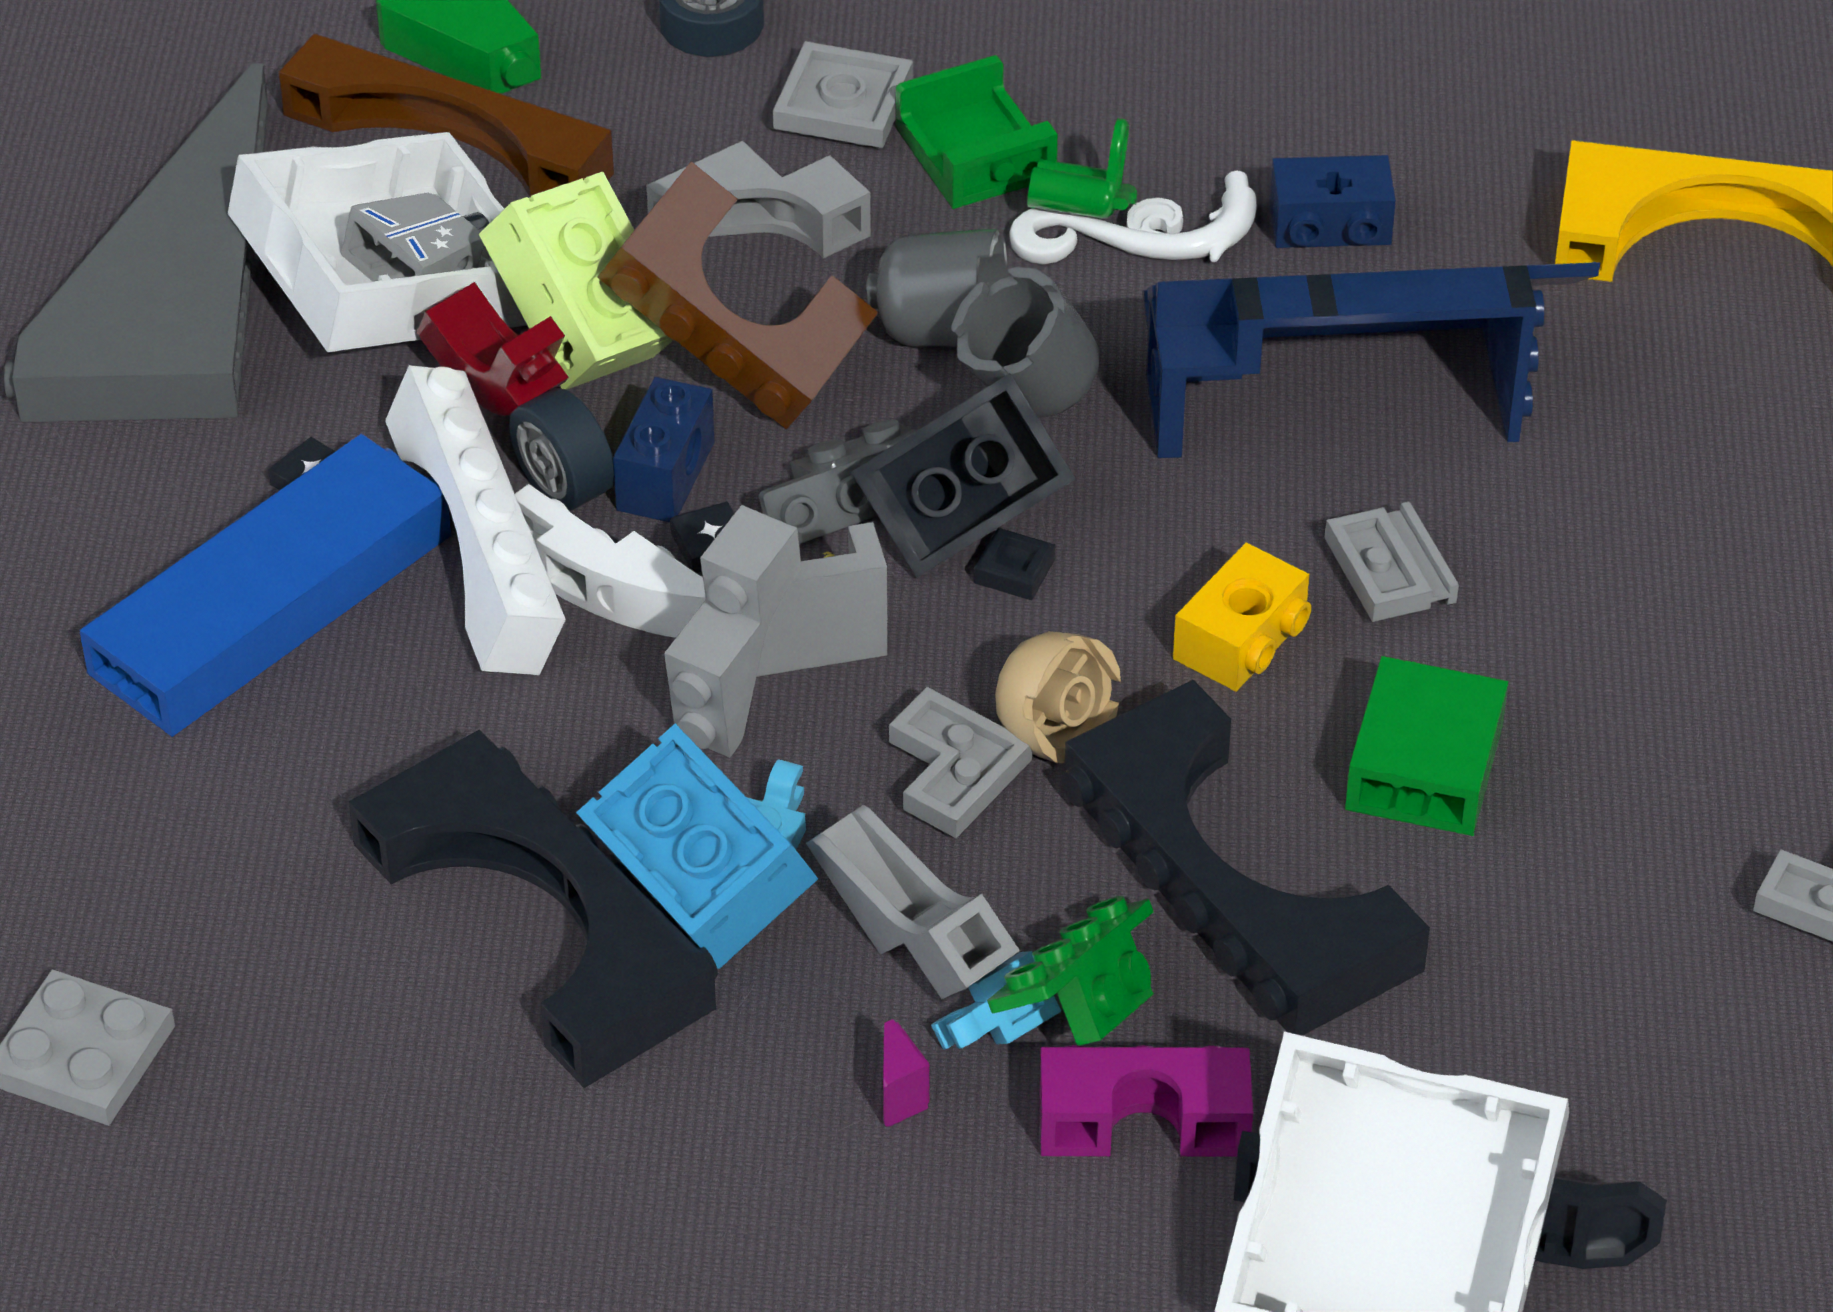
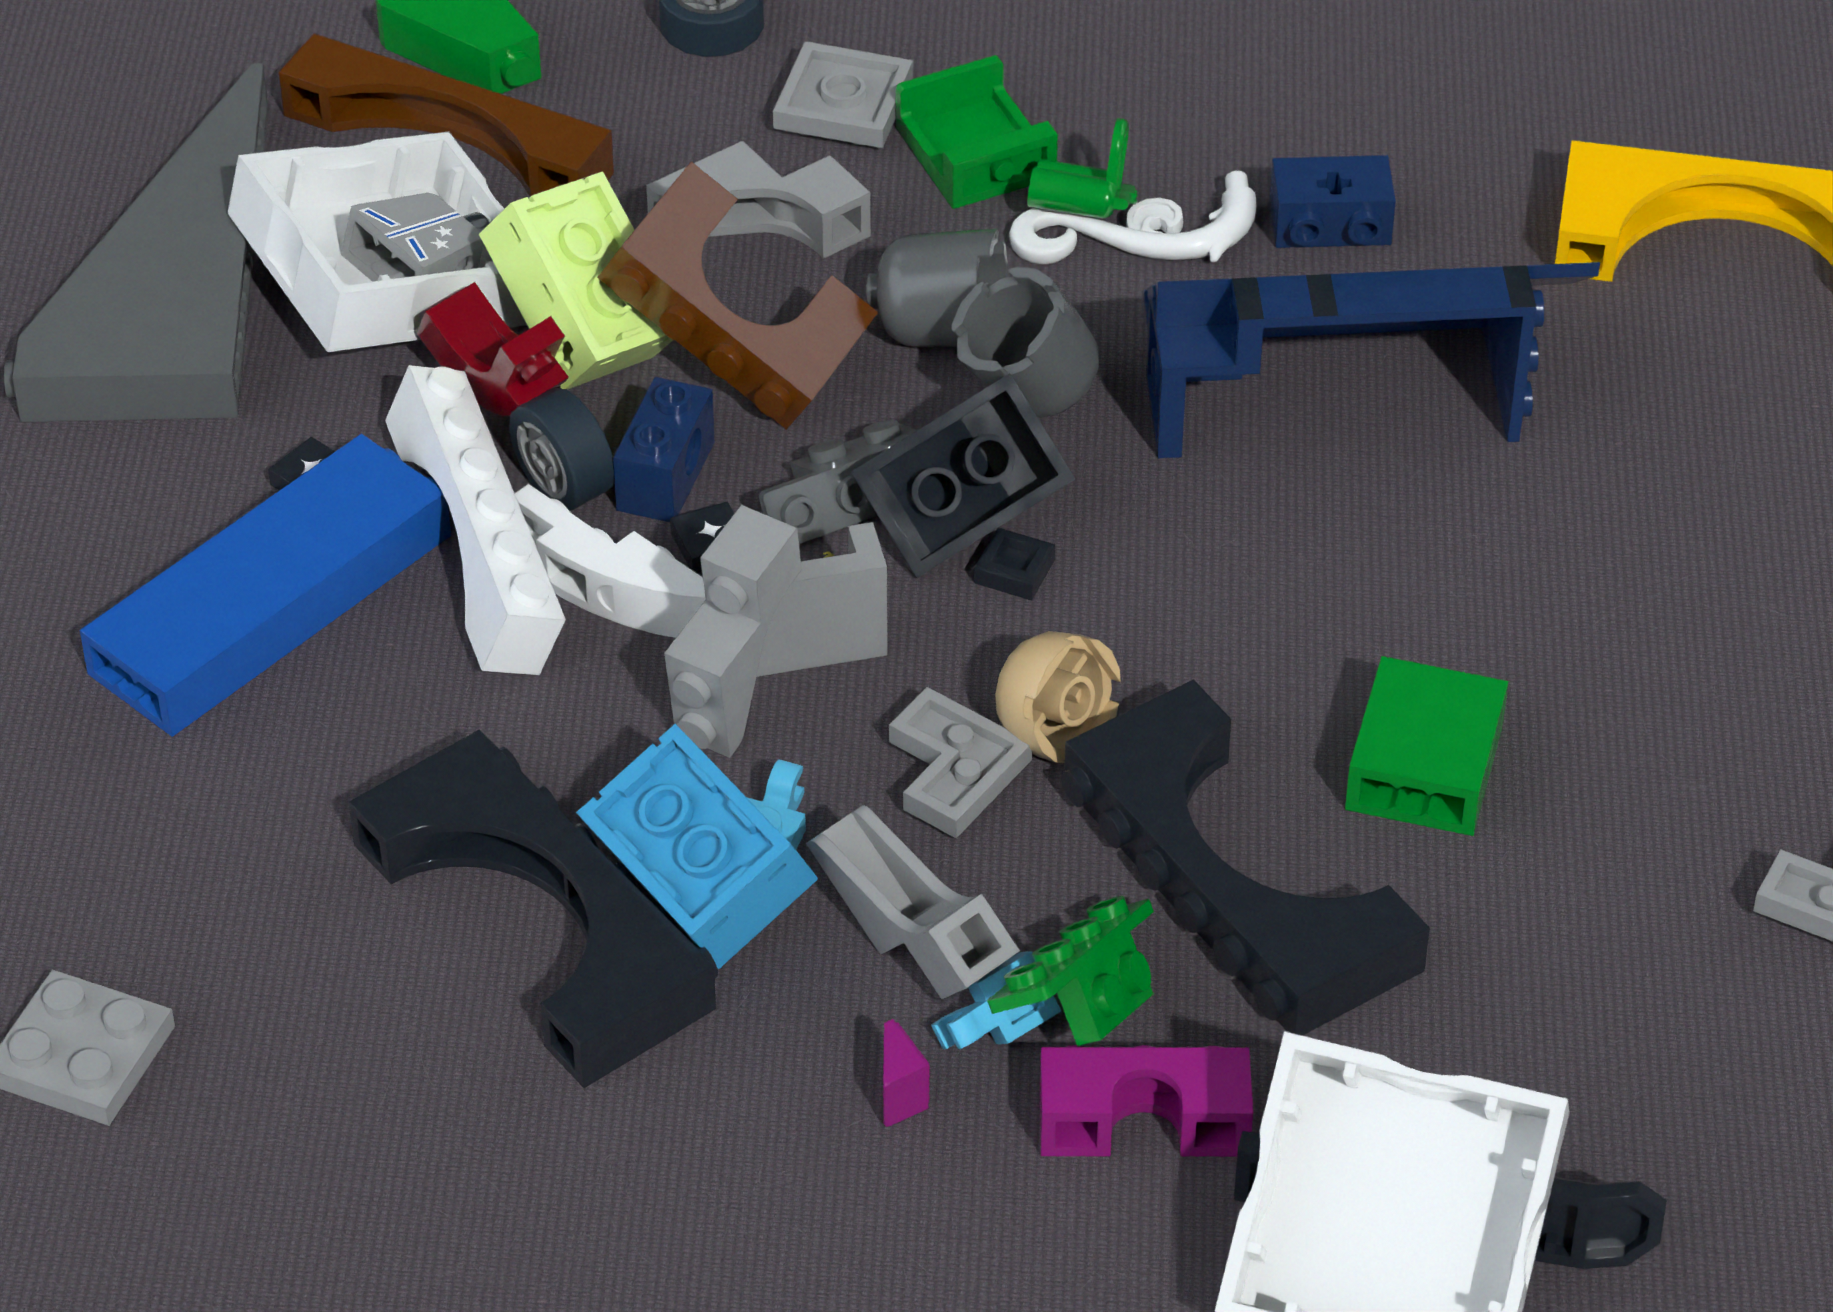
(1242, 617): yellow brick -> none
(1390, 561): light grey plate -> none

